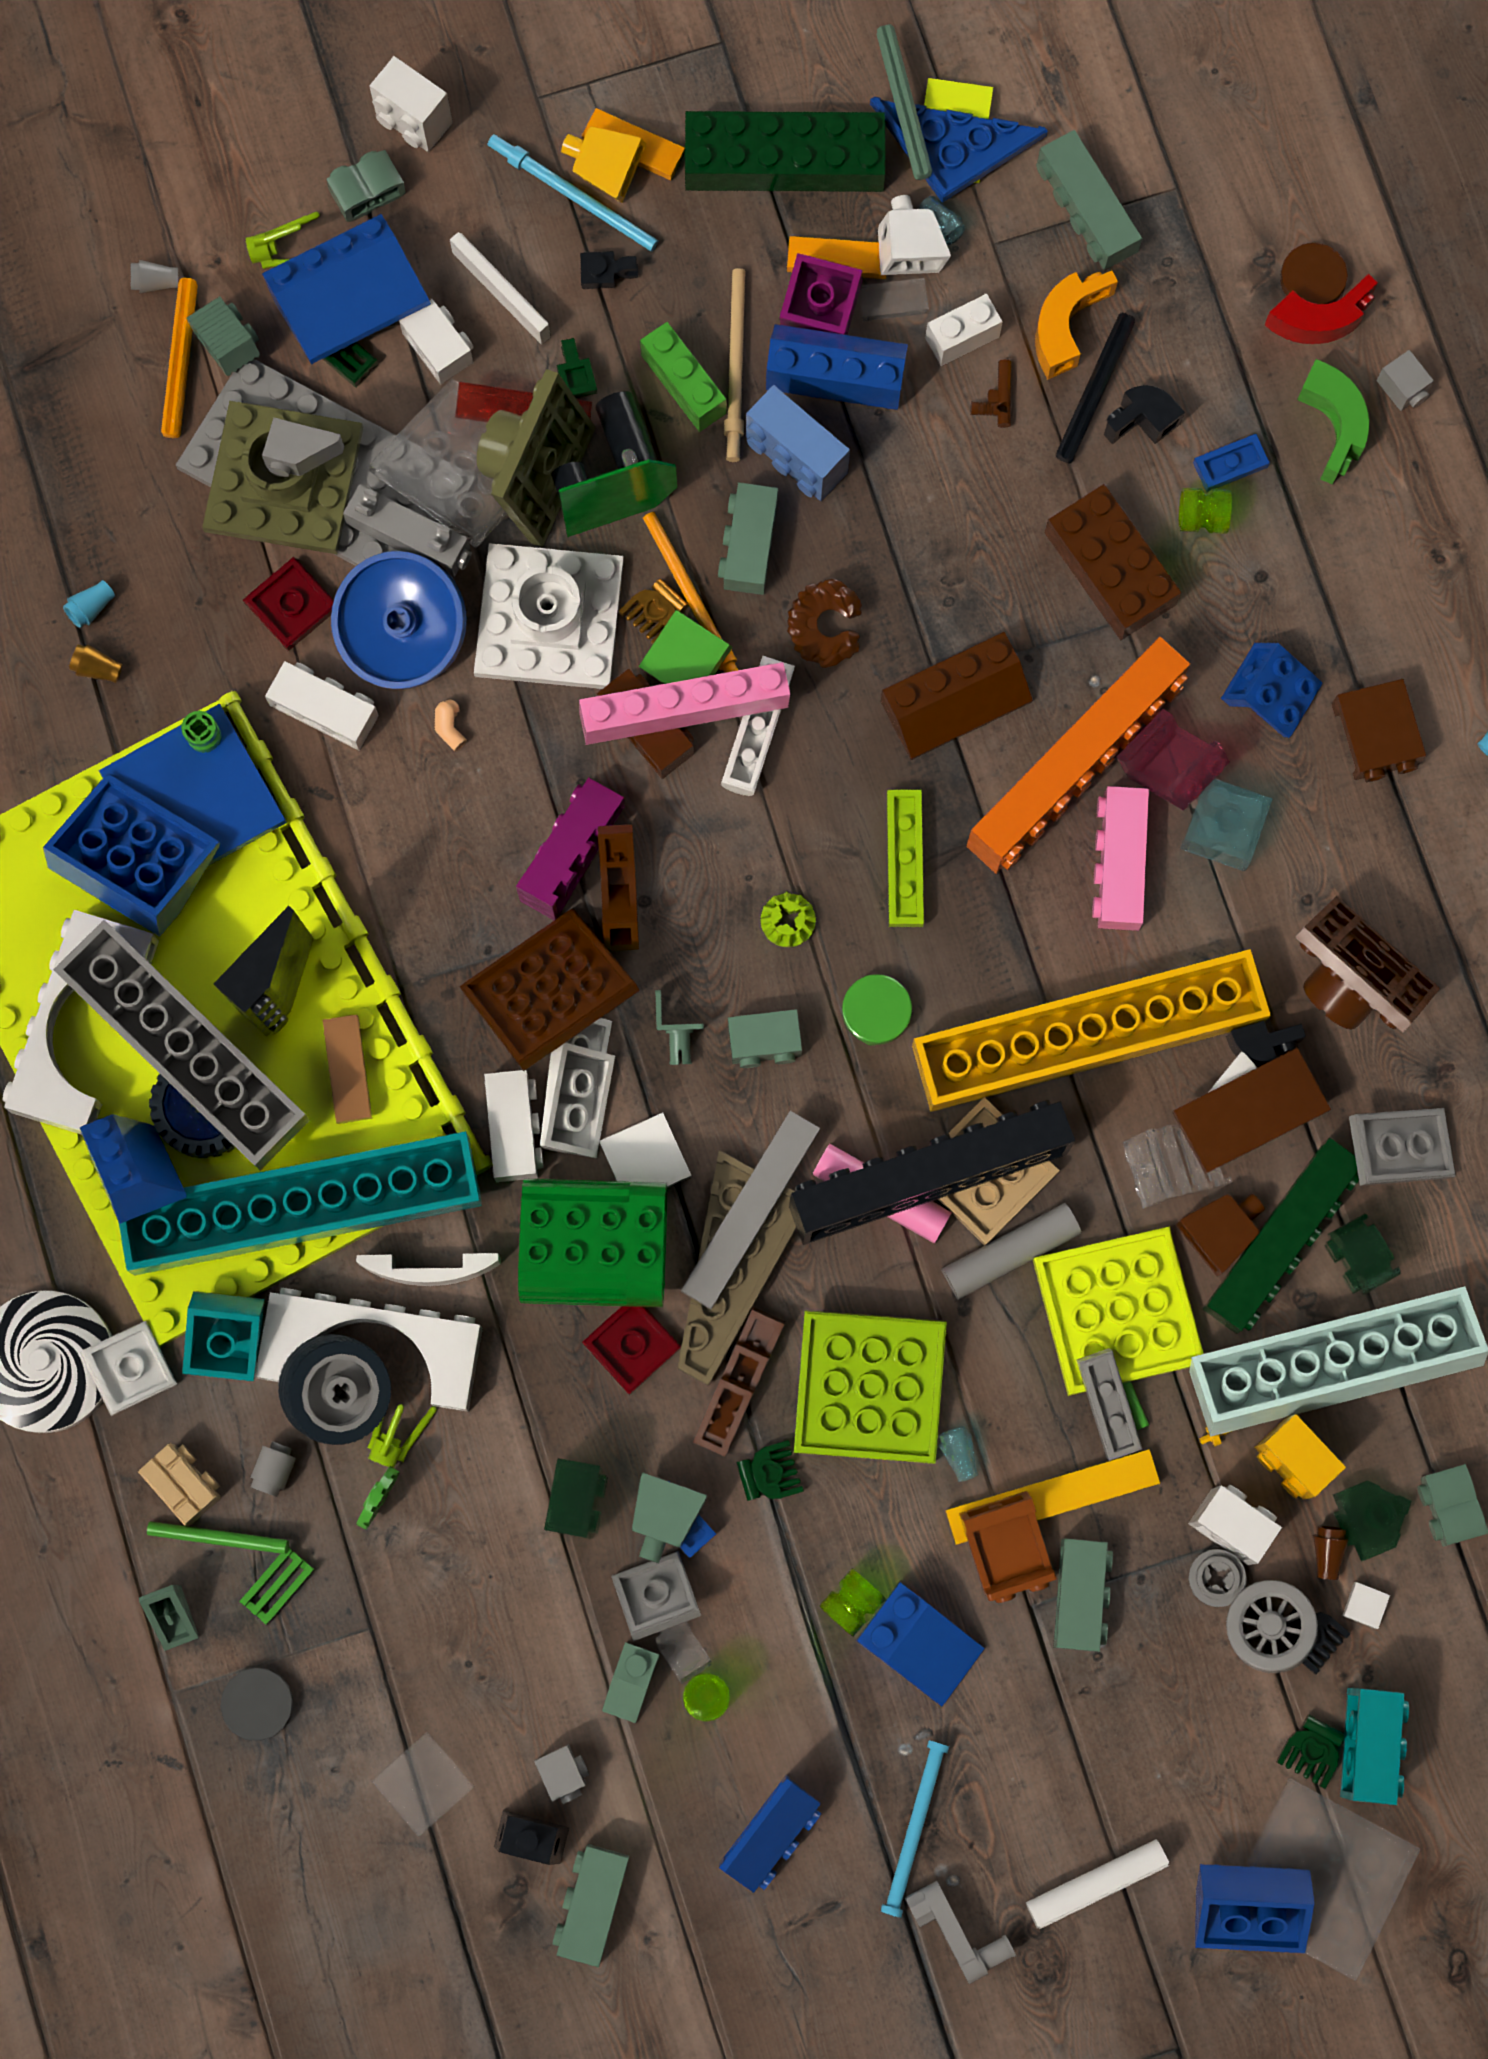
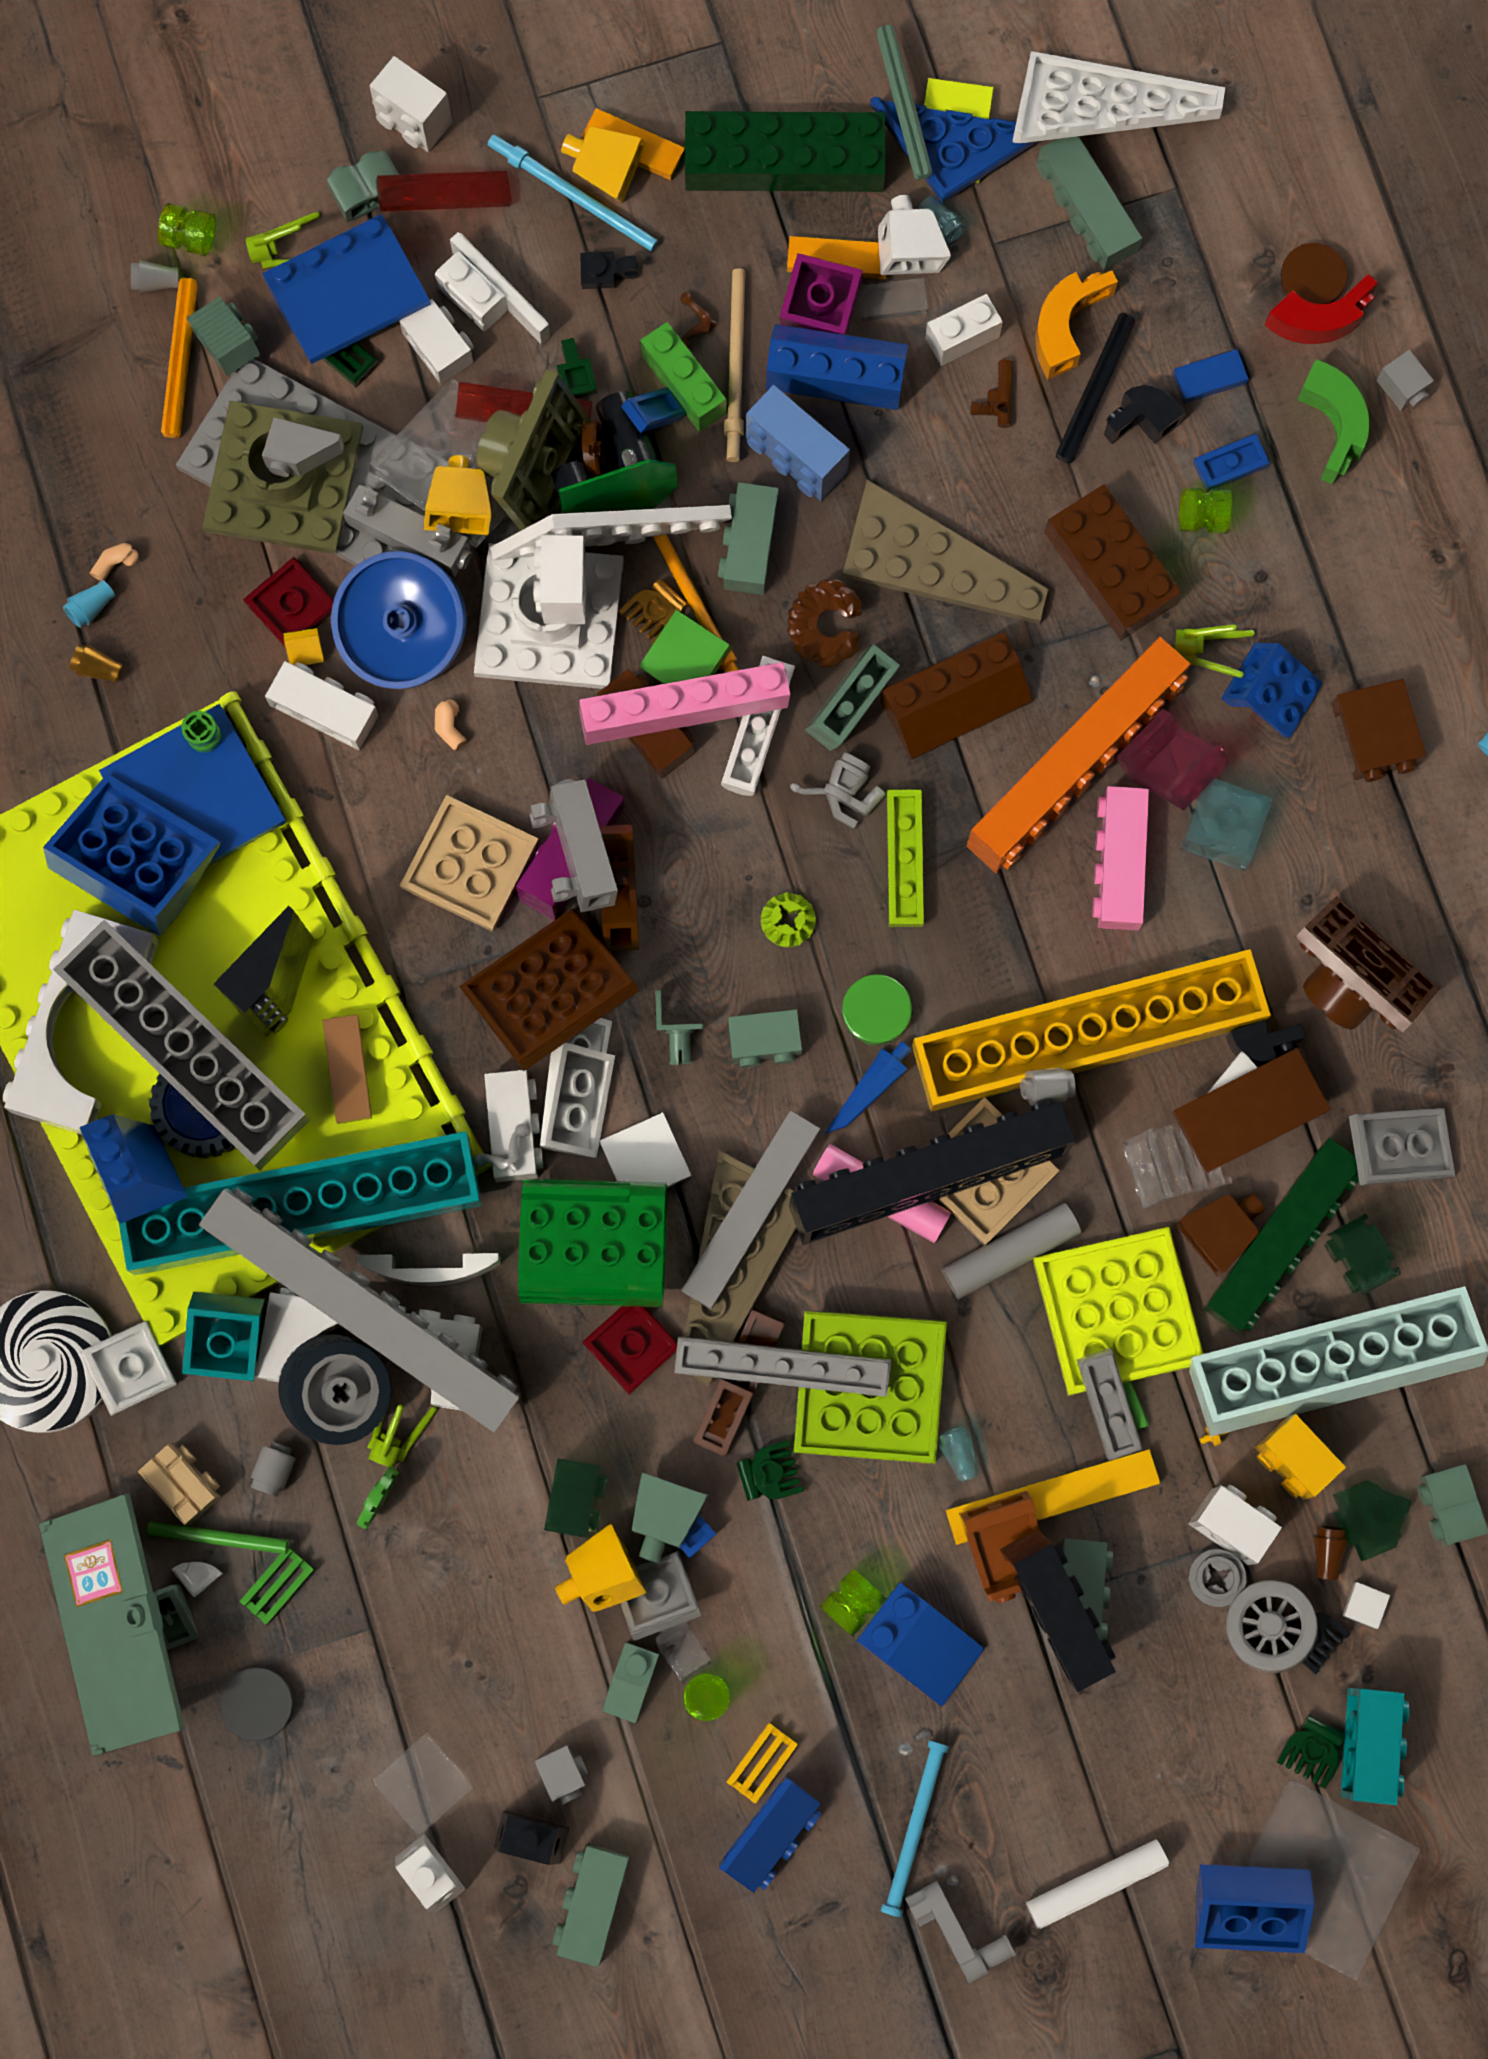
(111, 1625): none -> sand green door
(112, 556): none -> light nougat arm
(186, 229): none -> clear neon green wheel
(196, 1576): none -> white tile
(304, 647): none -> yellow tile
(360, 1309): none -> light grey brick
(428, 1874): none -> white torso
(443, 191): none -> clear red tile
(458, 499): none -> yellow torso
(469, 863): none -> tan plate
(471, 291): none -> white brick
(481, 1159): none -> light grey piece
(562, 577): none -> white brick
(582, 846): none -> light grey brick
(594, 449): none -> reddish brown tile
(601, 1572): none -> yellow torso
(612, 527): none -> white wing
(653, 409): none -> blue tile
(705, 322): none -> reddish brown piece
(744, 1788): none -> yellow tile
(782, 1366): none -> light grey tile
(845, 781): none -> light grey piece
(852, 697): none -> sand green brick
(877, 1079): none -> blue bar
(919, 556): none -> dark tan wing
(1047, 1084): none -> light grey brick
(1060, 1609): none -> black wedge
(1088, 98): none -> white wing
(1191, 642): none -> lime plant
(1210, 376): none -> blue tile

